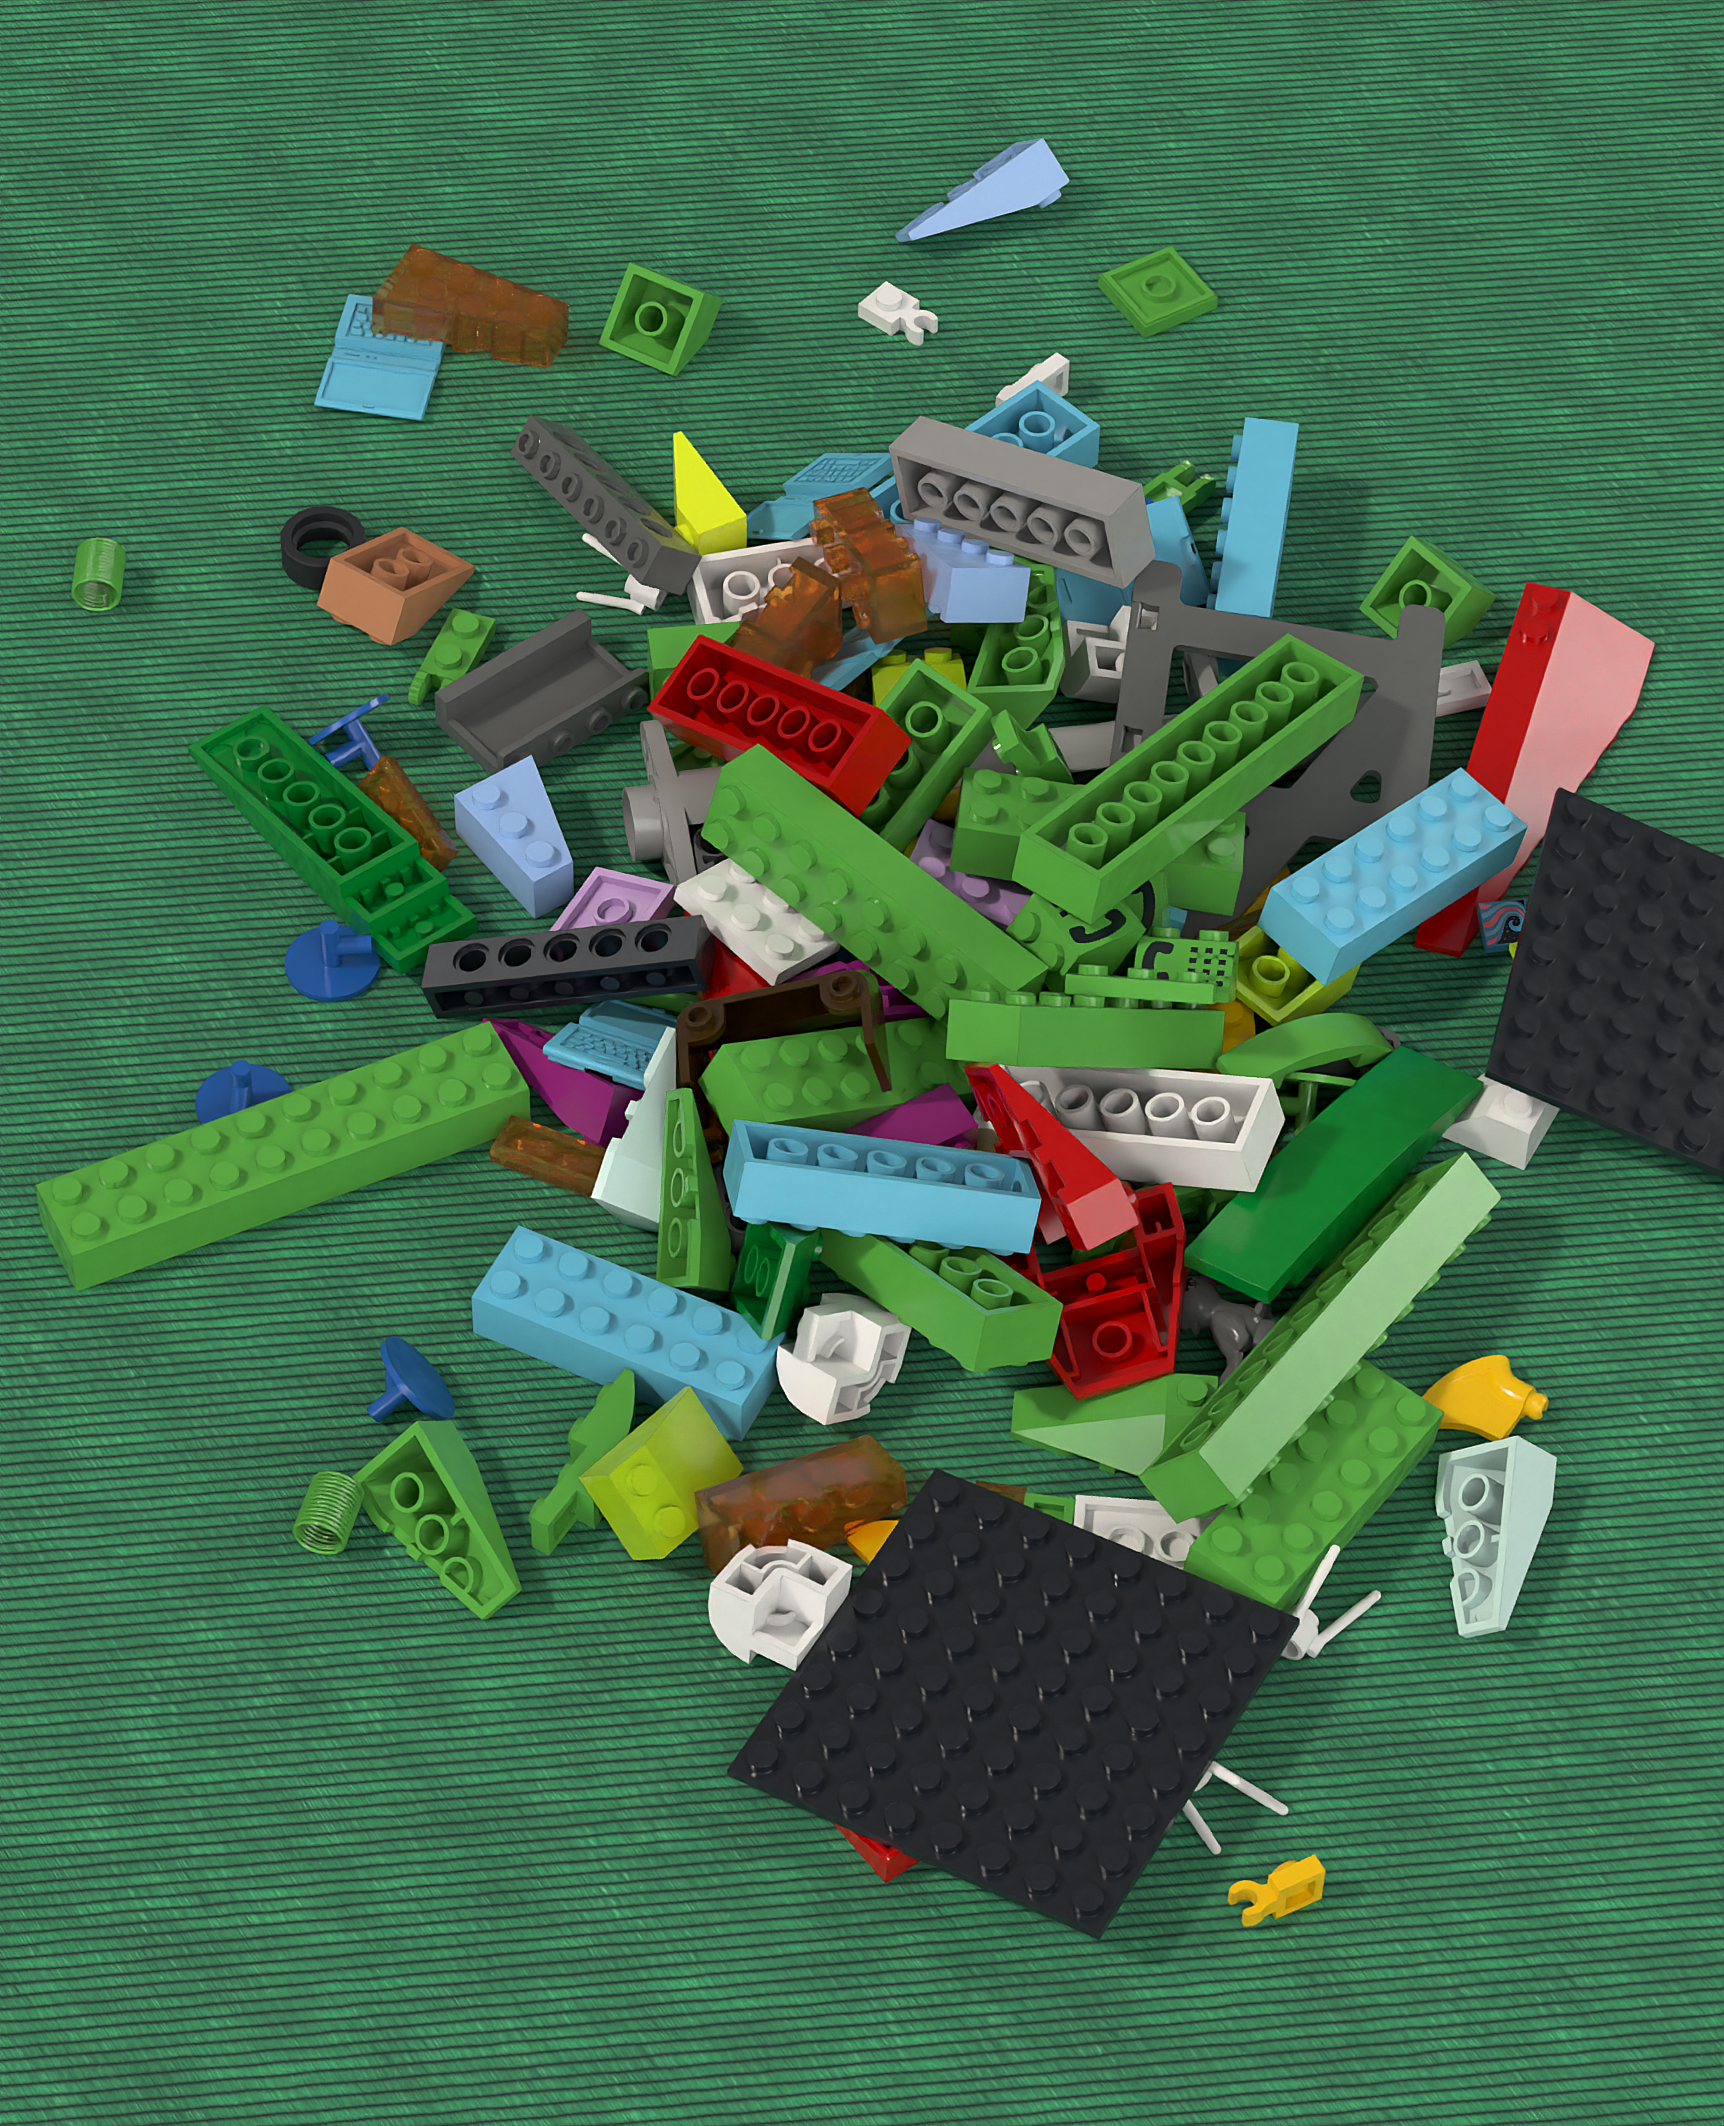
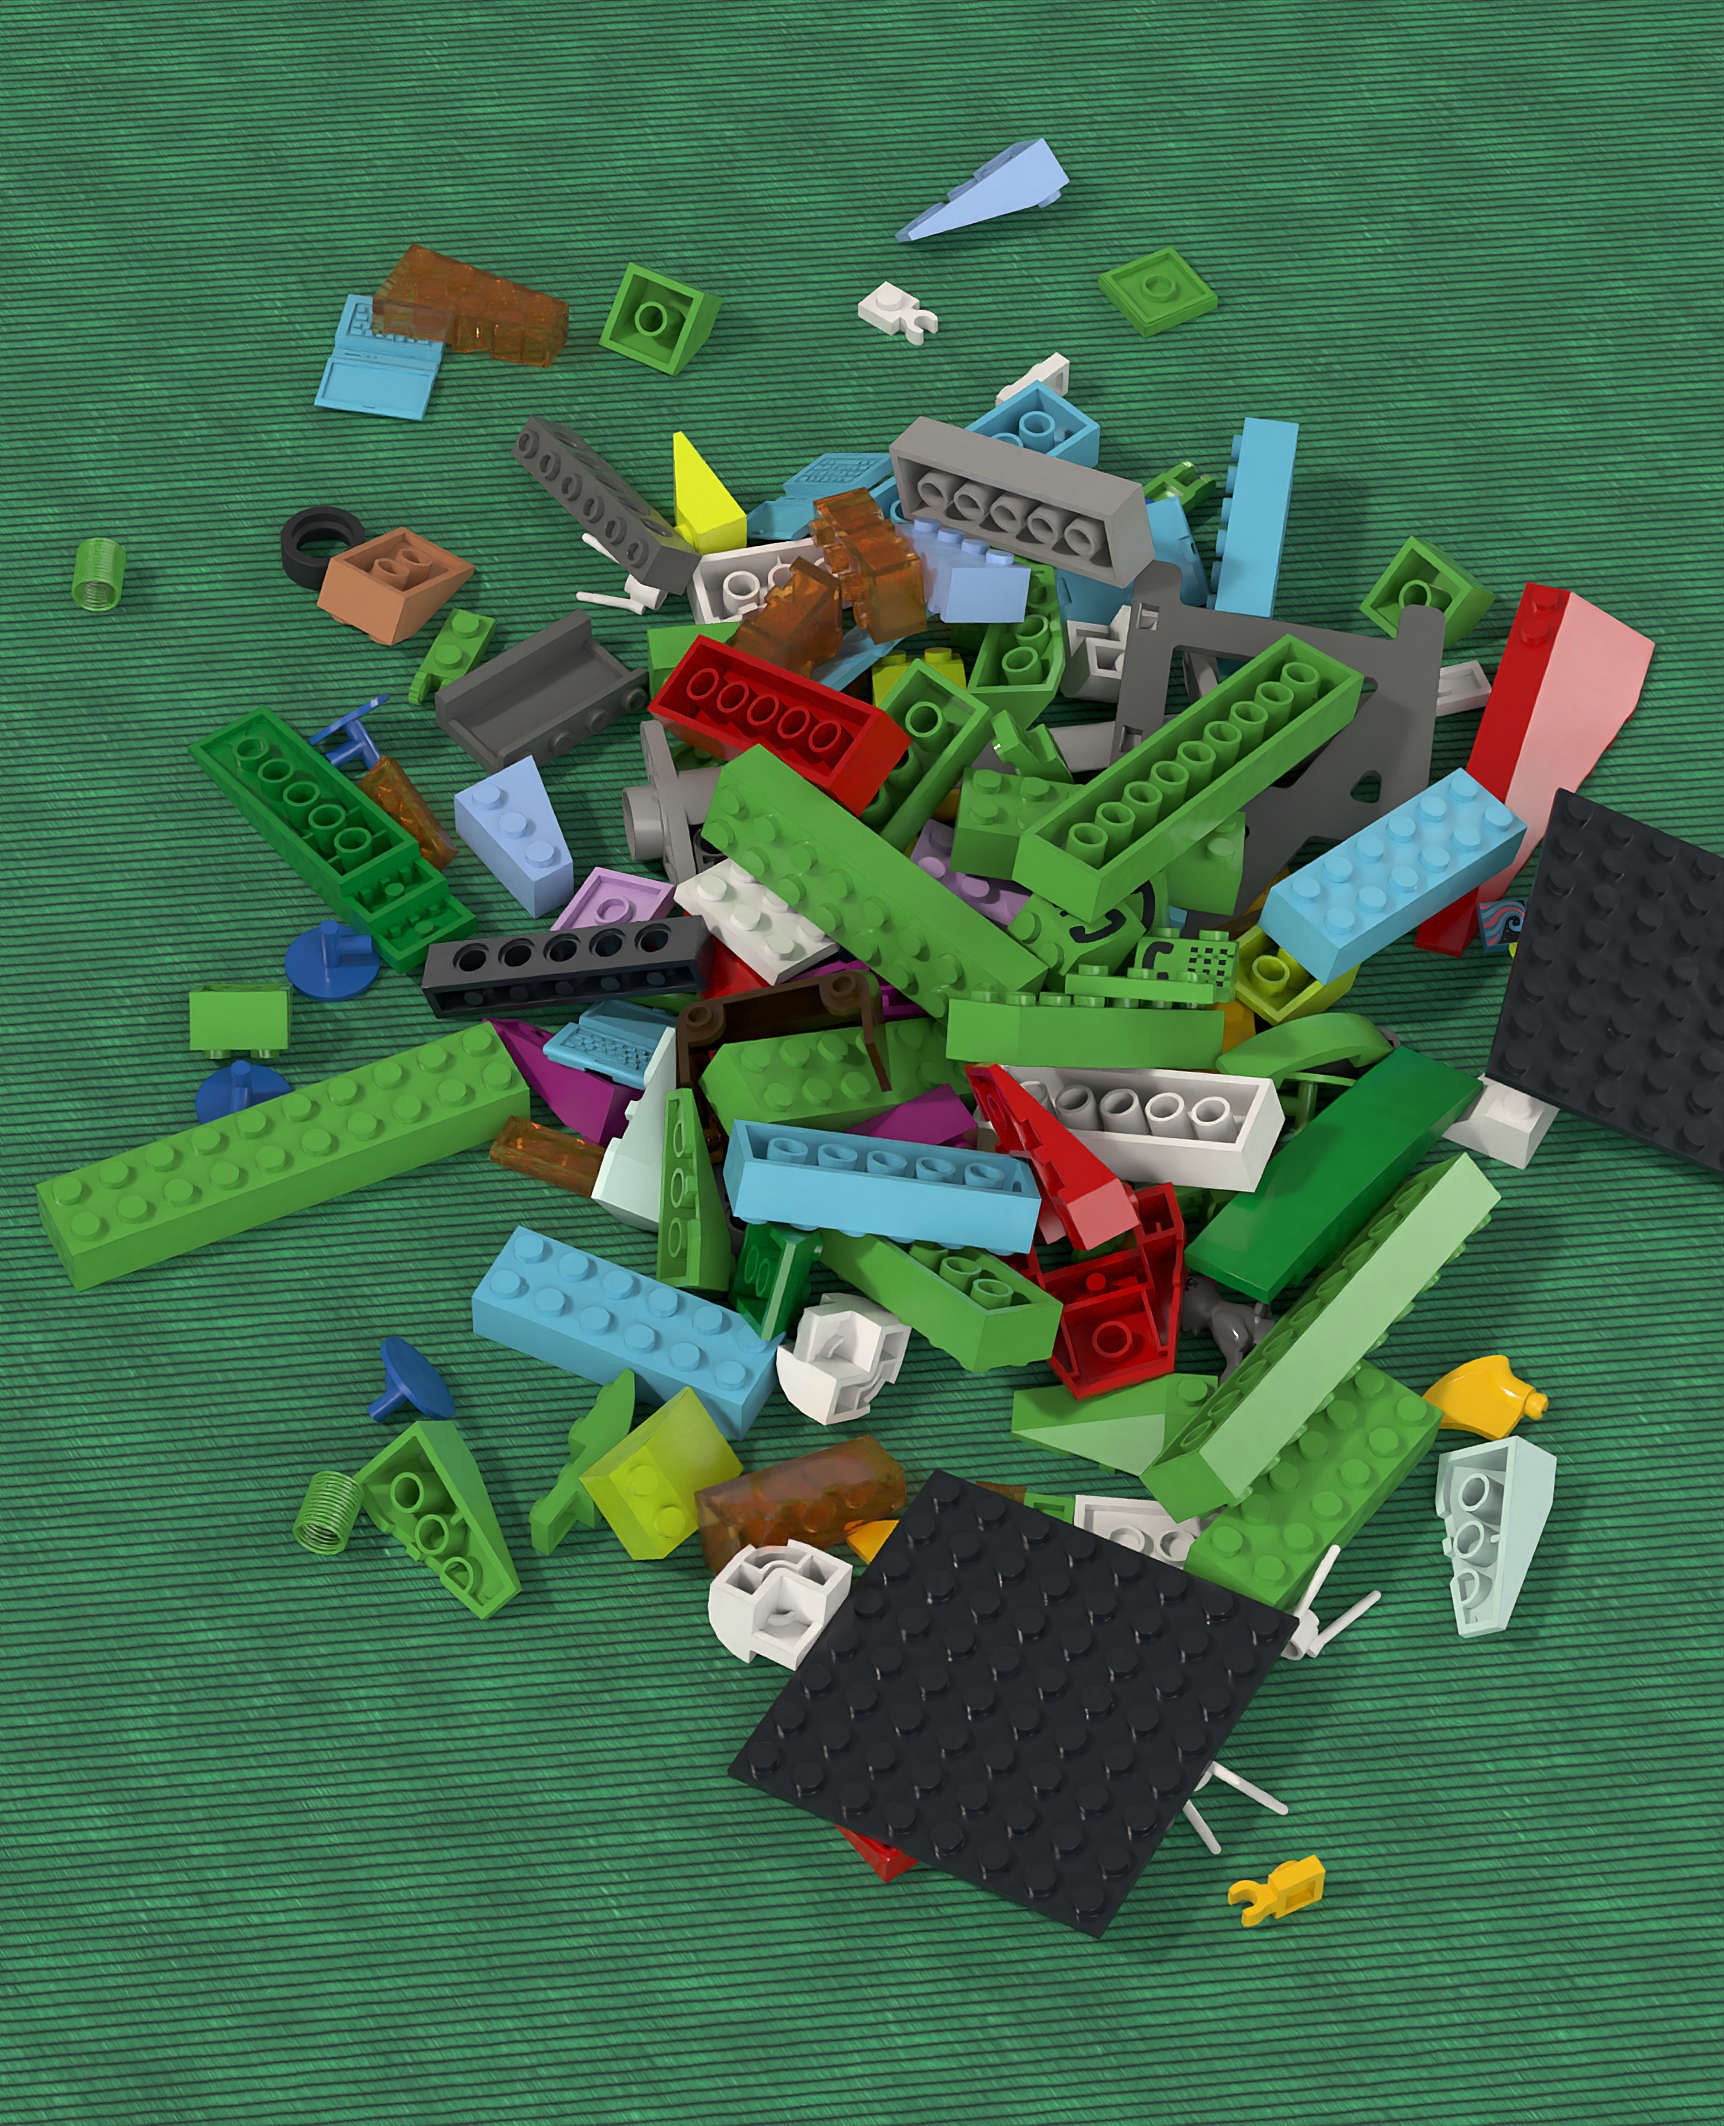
(241, 1018): none -> bright green slope

